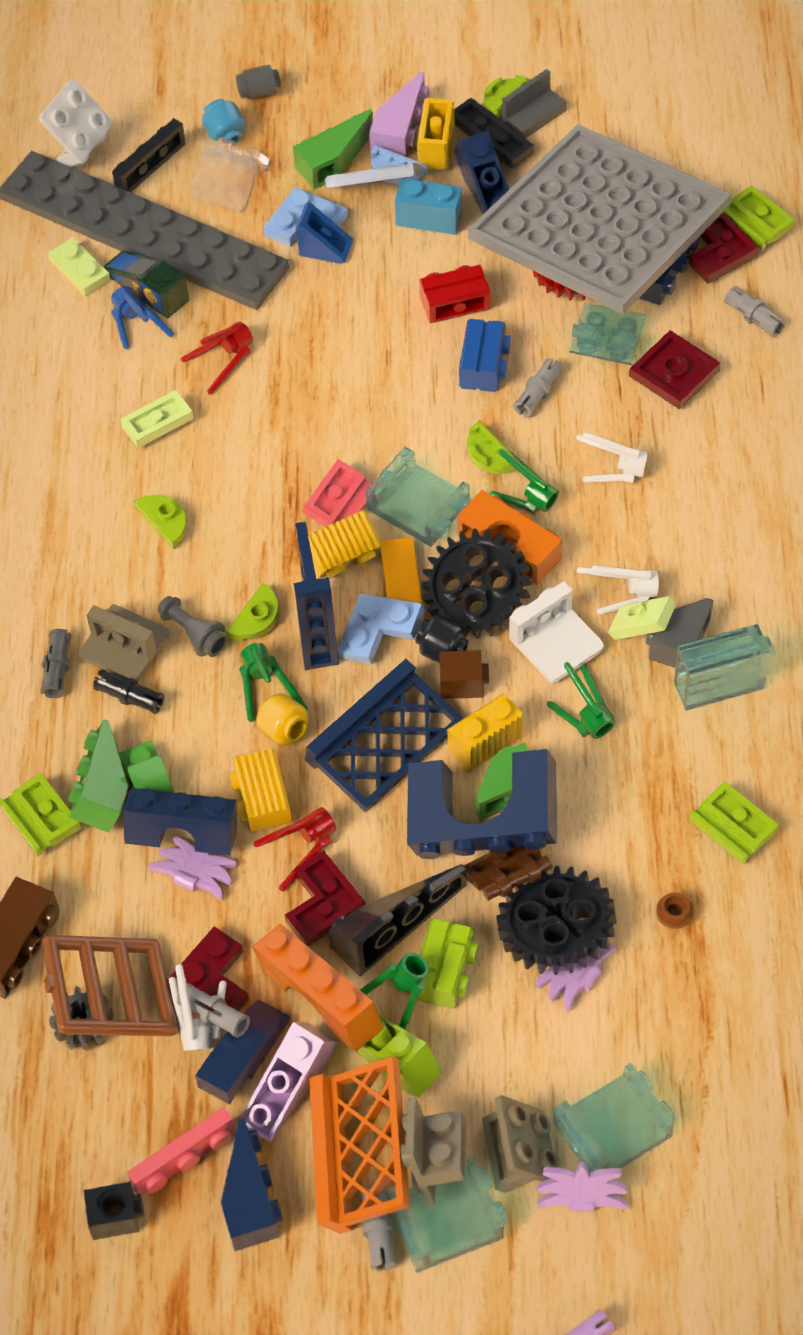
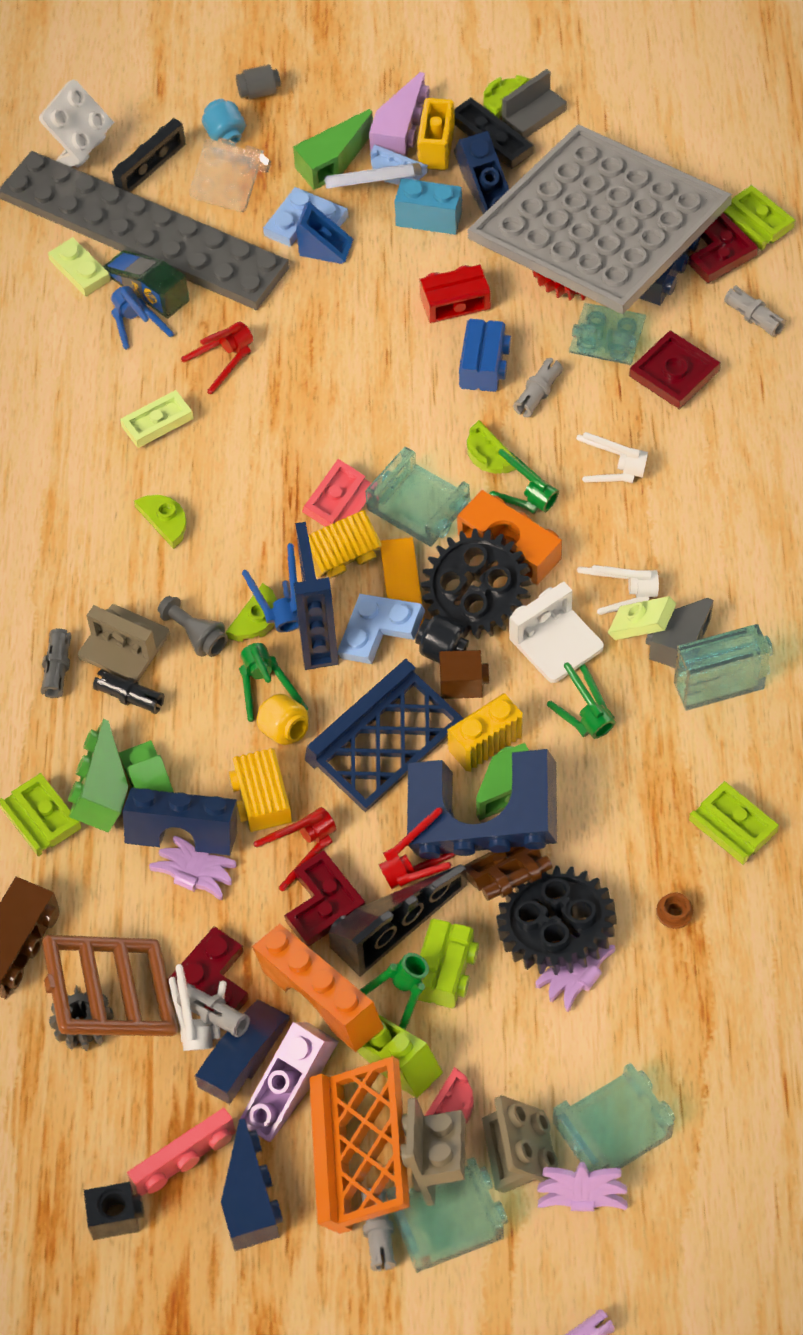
(285, 610): none -> blue plant
(400, 871): none -> red plant
(454, 1096): none -> coral plate

